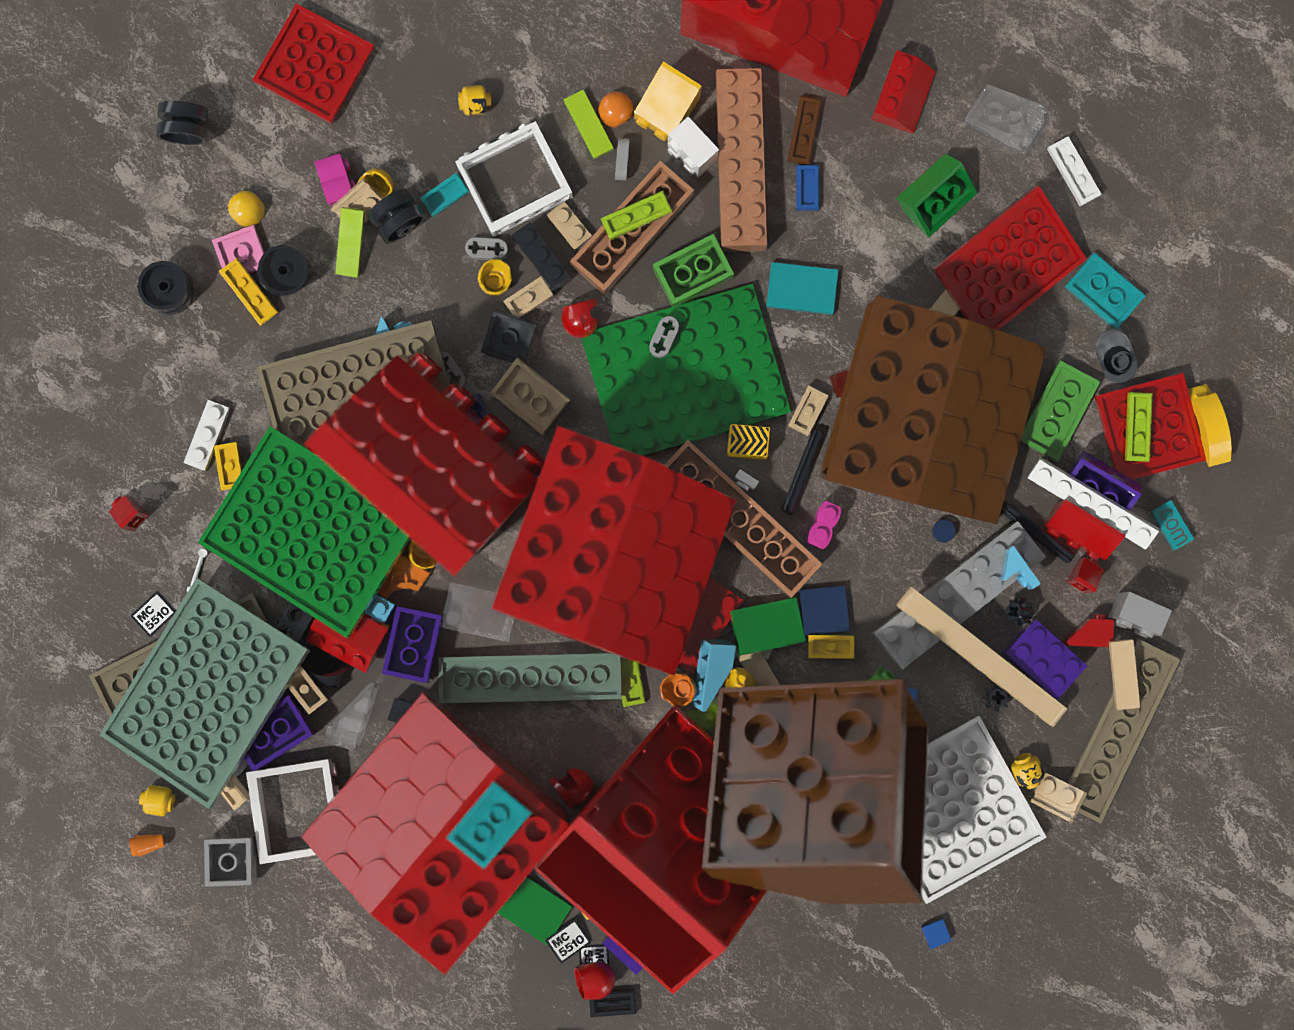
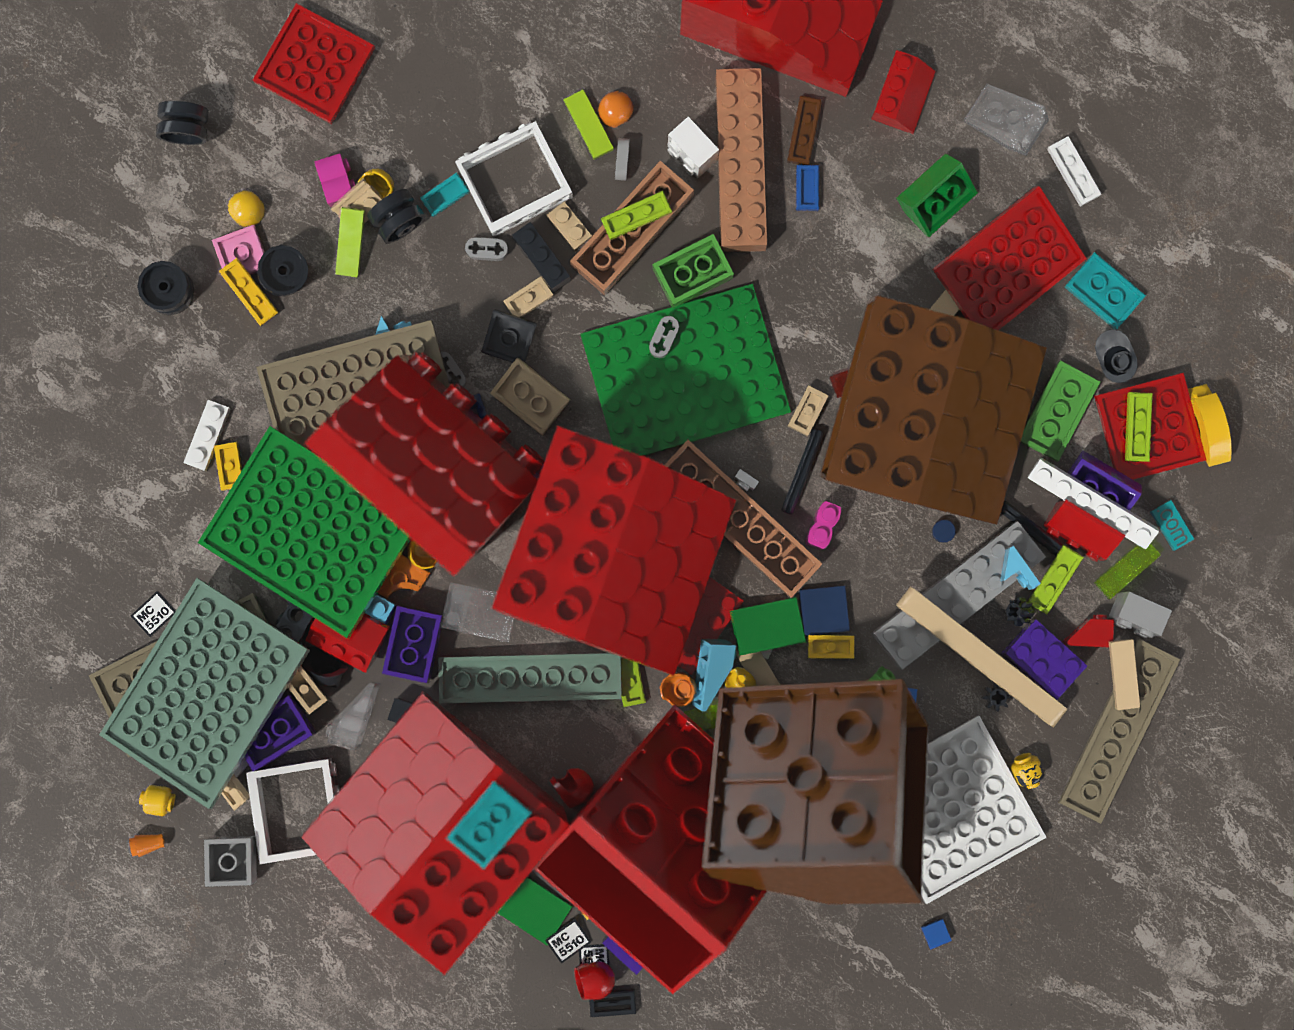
(128, 513): red slope -> none
(202, 553): white hinge -> none
(474, 100): yellow head -> none
(494, 277): yellow hair -> none
(577, 319): red helmet -> none
(667, 101): yellow slope -> none
(748, 442): piece -> none
(802, 288): teal tile -> none
(1055, 579): none -> lime tile
(1058, 797): tan plate -> none
(1086, 575): red slope -> none
(1126, 570): none -> clear neon green tile

